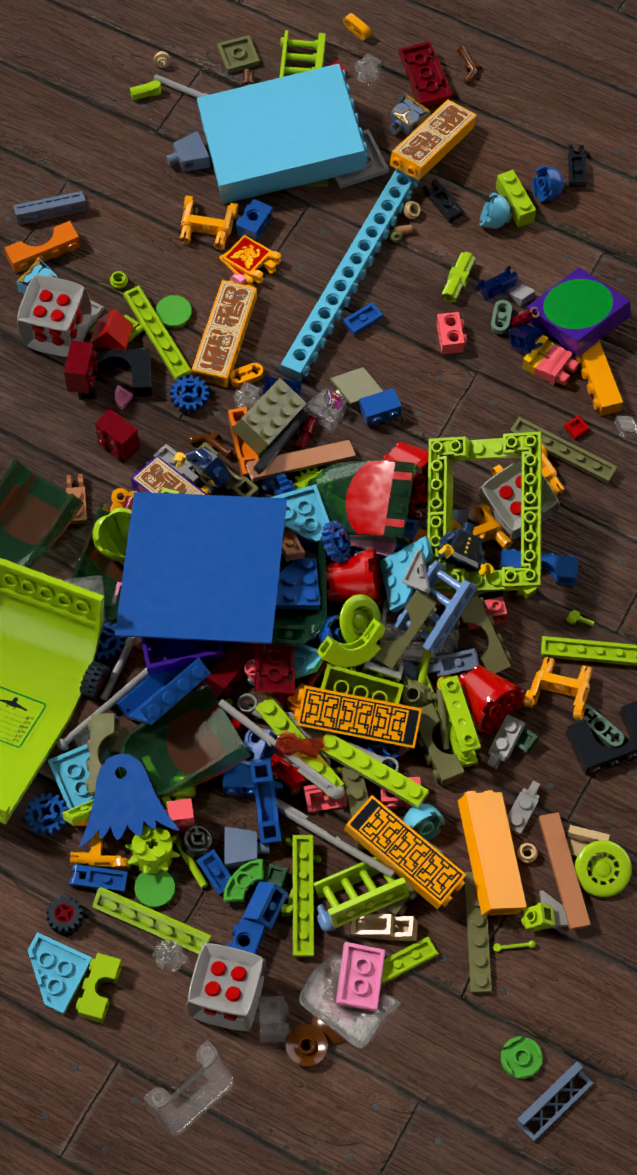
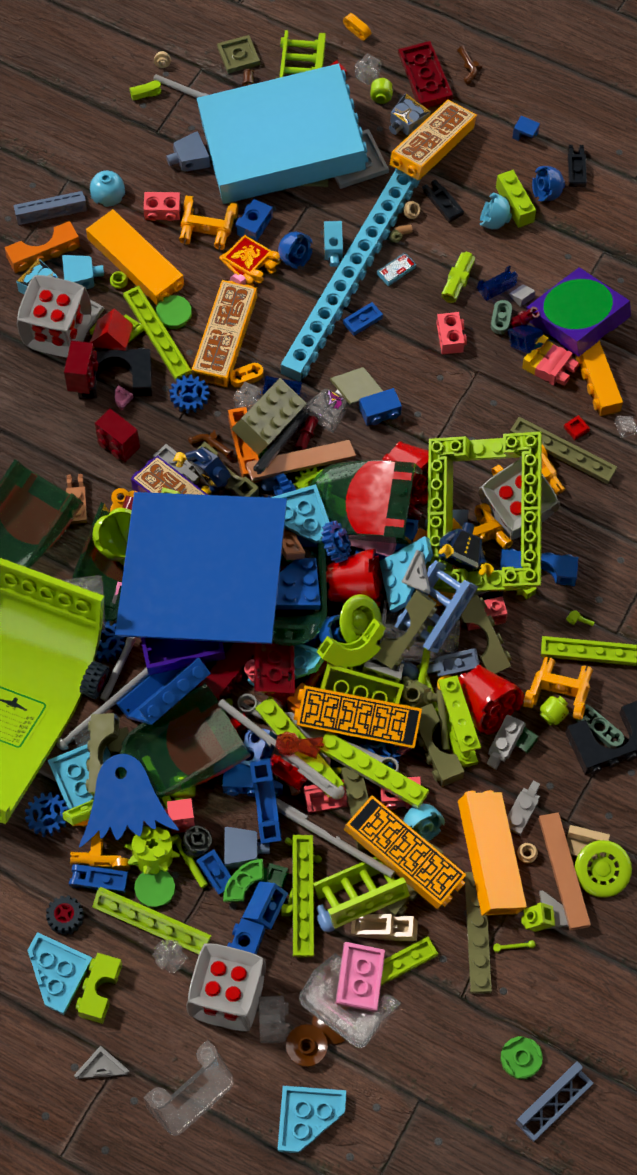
(80, 270): none -> medium azure torso
(101, 1065): none -> light grey tile
(107, 188): none -> medium azure cylinder
(135, 257): none -> light orange brick
(162, 202): none -> coral brick
(295, 249): none -> blue cylinder
(307, 1115): none -> medium azure plate
(333, 242): none -> medium azure torso
(381, 90): none -> lime head
(396, 269): none -> tile
(525, 126): none -> blue panel
(554, 710): none -> lime head

